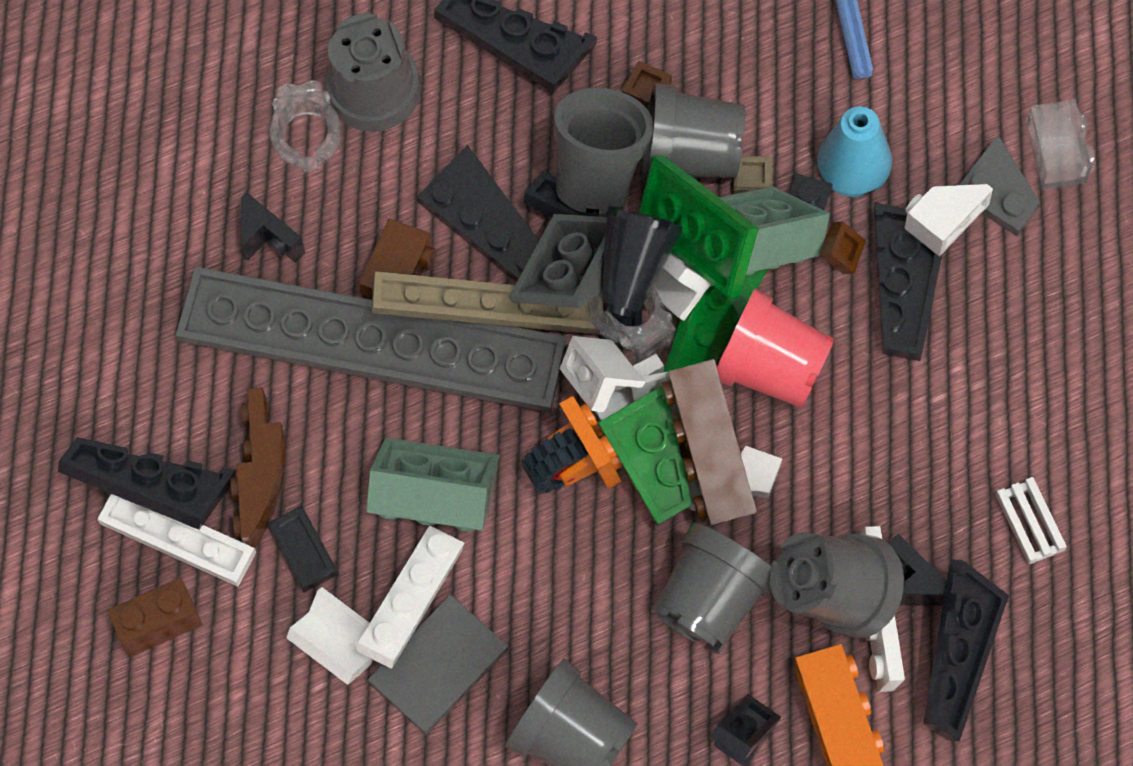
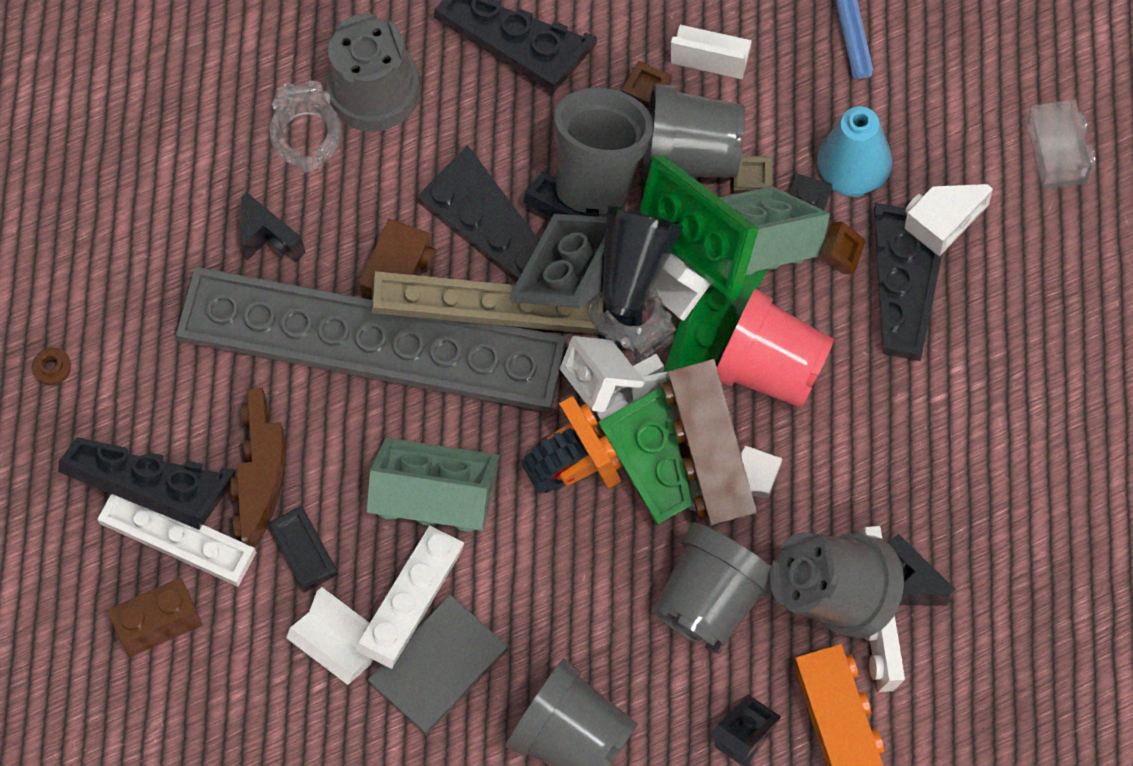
(55, 375): none -> reddish brown plate
(710, 51): none -> white panel
(964, 641): black wing -> none
(1012, 197): dark grey wing -> none
(1017, 490): white tile -> none

